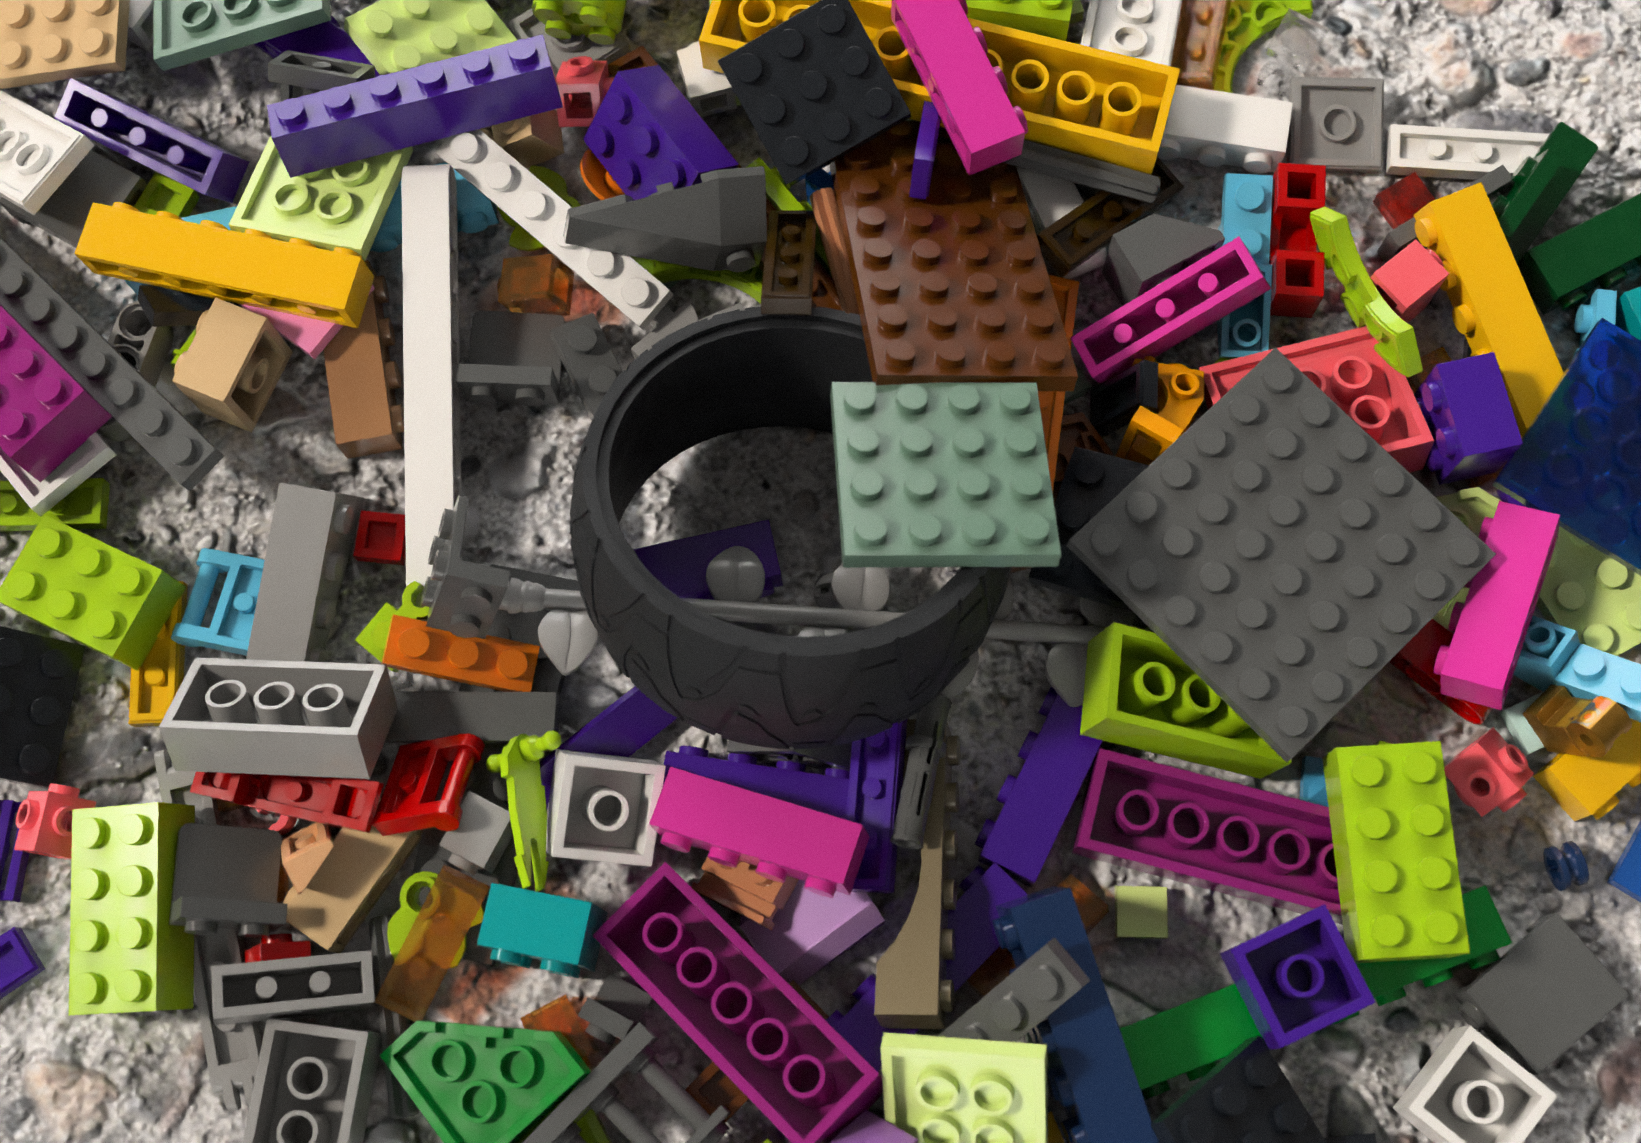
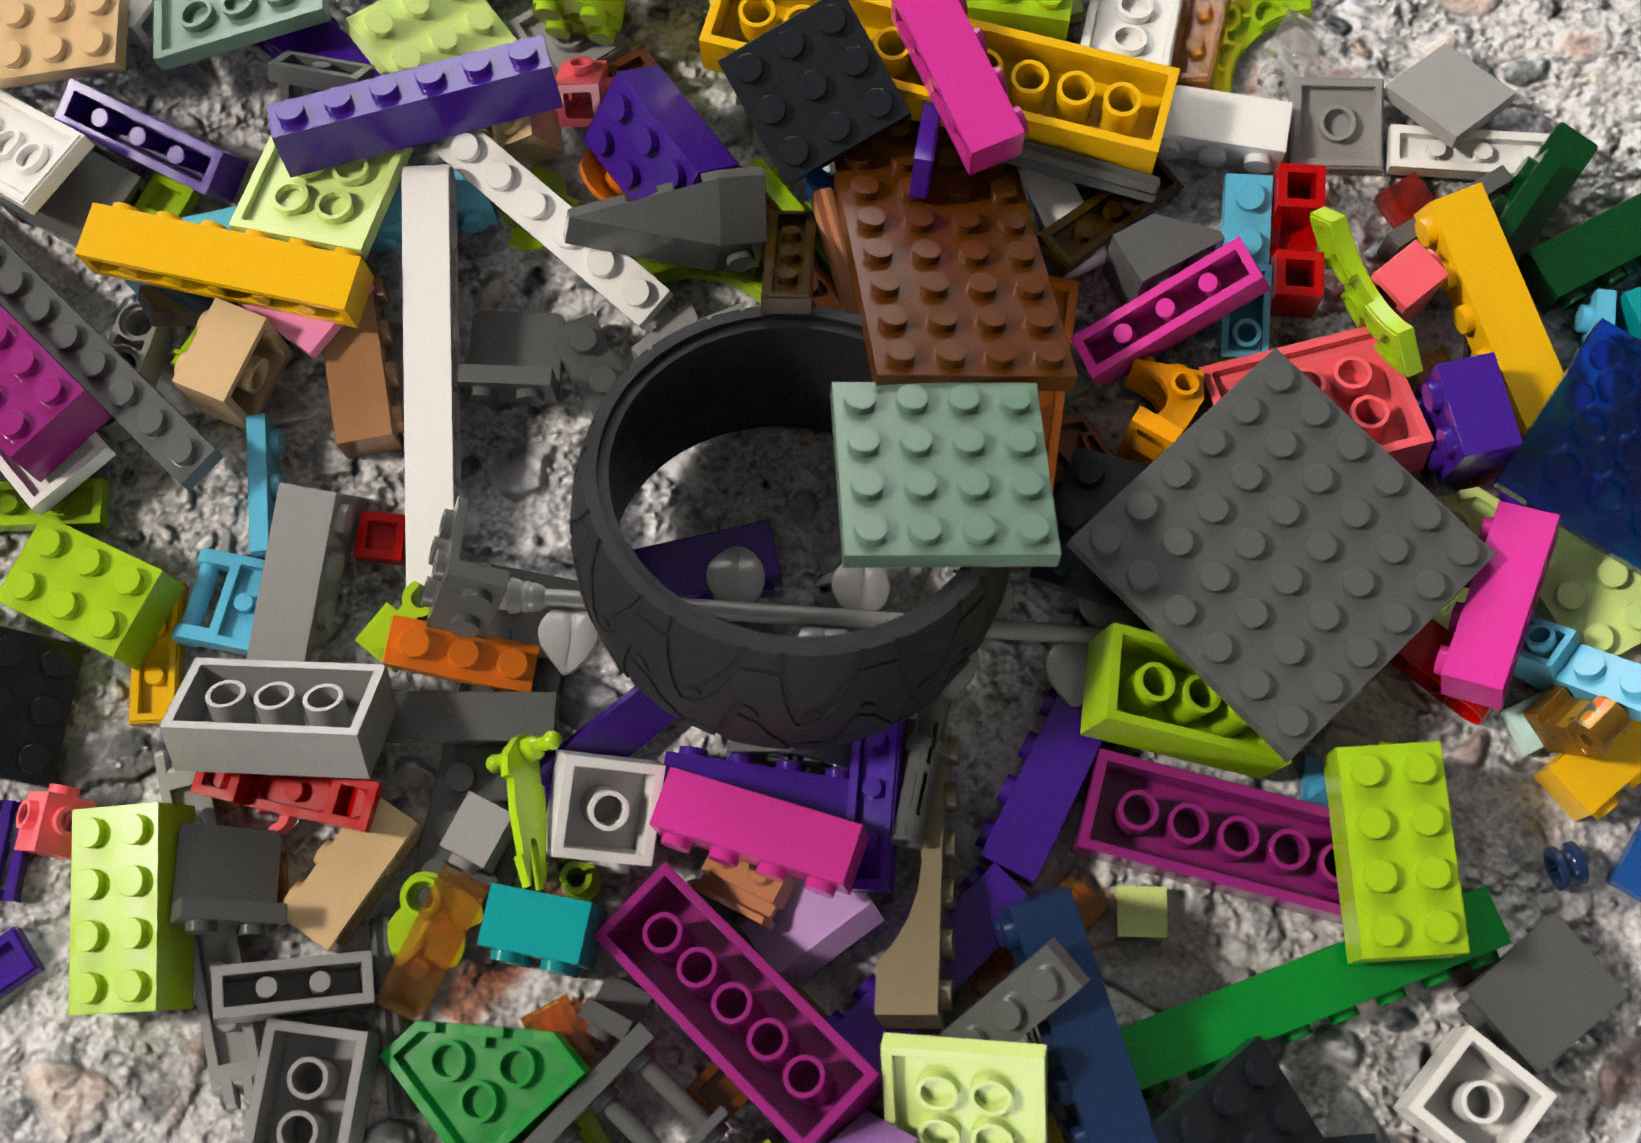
(264, 448): none -> medium azure plate
(278, 947): red plate -> none
(305, 852): light nougat slope -> none
(415, 780): red plate -> none
(536, 285): clear orange brick -> none
(590, 887): none -> lime pin
(706, 89): white brick -> none
(1121, 396): black tile -> none
(1297, 978): dark purple brick -> none
(1448, 95): none -> light grey tile
(1489, 773): coral brick -> none

